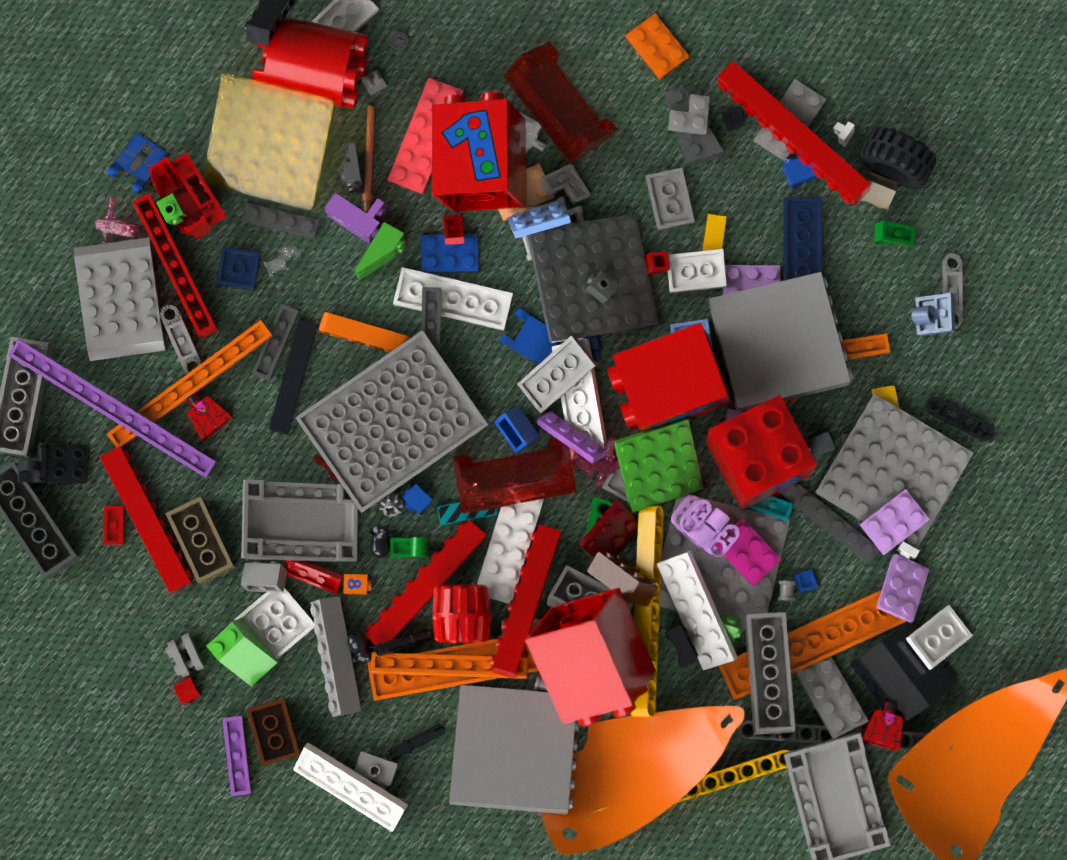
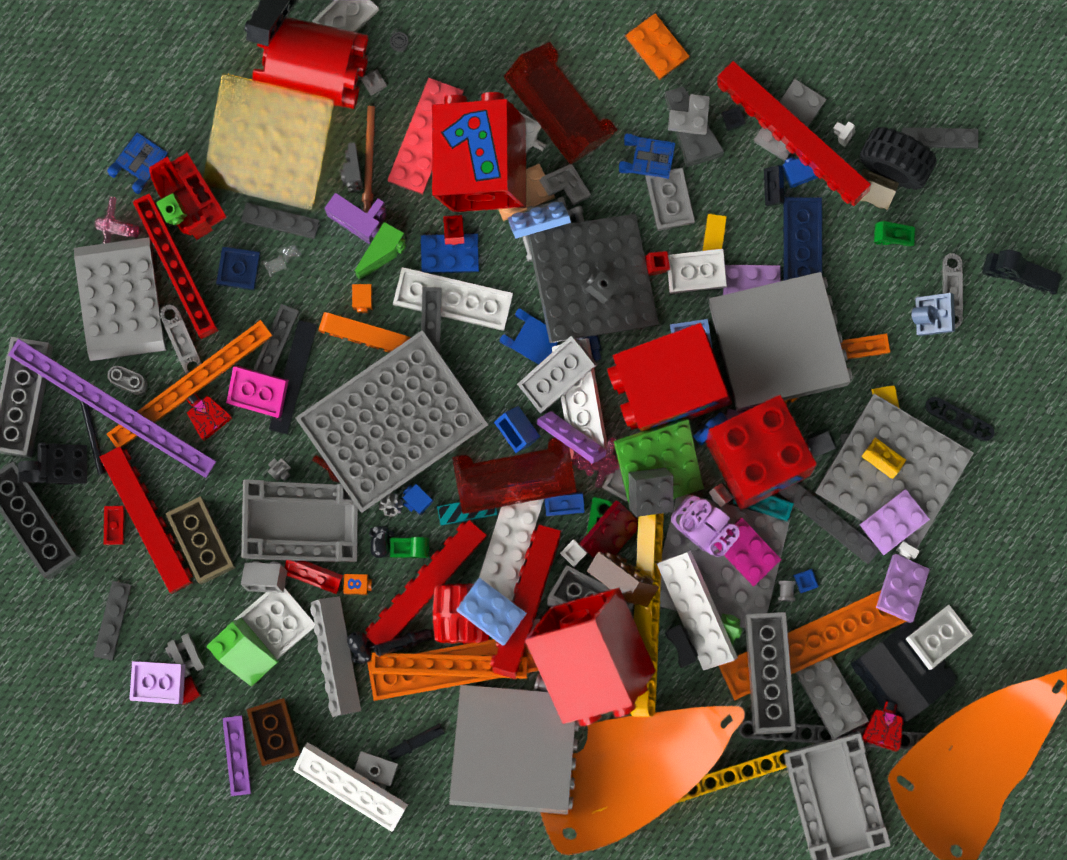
(92, 438): none -> black bar
(112, 620): none -> dark grey plate
(127, 380): none -> light grey brick
(157, 682): none -> lavender plate
(257, 391): none -> dark pink plate
(279, 469): none -> light grey gear
(362, 297): none -> orange brick
(491, 611): none -> light blue plate
(565, 504): none -> blue plate
(573, 553): none -> white tile
(650, 158): none -> blue flag
(651, 492): none -> dark grey brick
(701, 435): none -> blue plate
(720, 495): none -> plate
(774, 185): none -> black plate
(883, 458): none -> yellow slope
(944, 137): none -> dark grey plate
(1014, 267): none -> black beam

